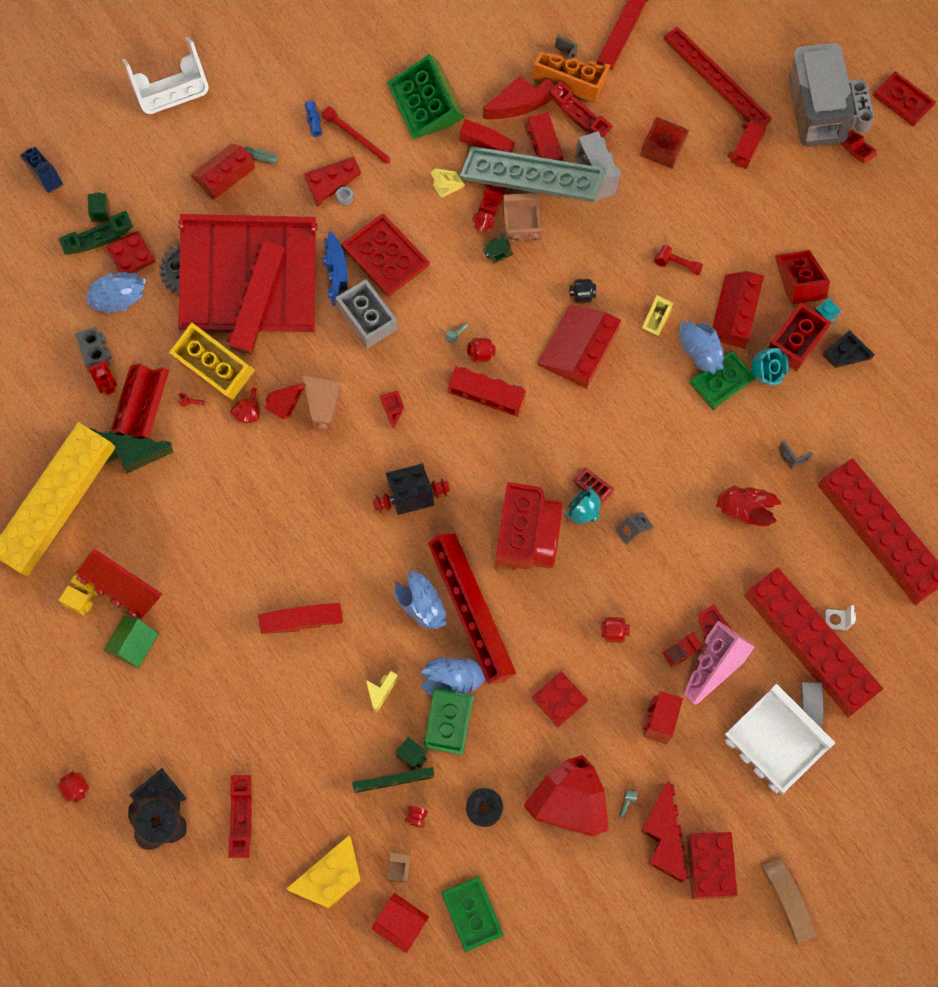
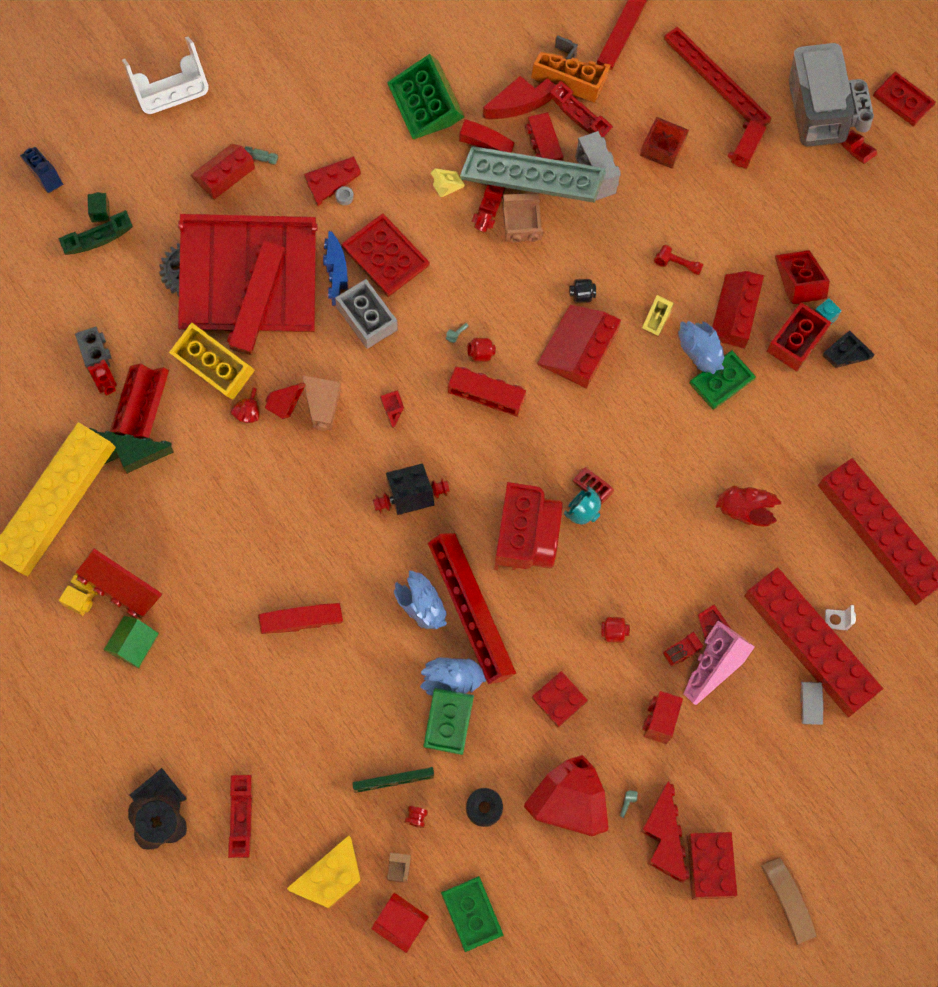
(73, 787): red head -> none
(115, 292): medium blue head -> none
(130, 253): red plate -> none
(187, 400): red hand -> none
(313, 119): blue pin -> none
(330, 114): red piece -> none
(378, 694): light yellow slope -> none
(411, 754): dark green brick -> none
(498, 249): dark green brick -> none
(637, 523): dark grey bracket -> none
(770, 366): teal cylinder -> none
(778, 740): white panel -> none
(789, 457): dark grey bracket -> none

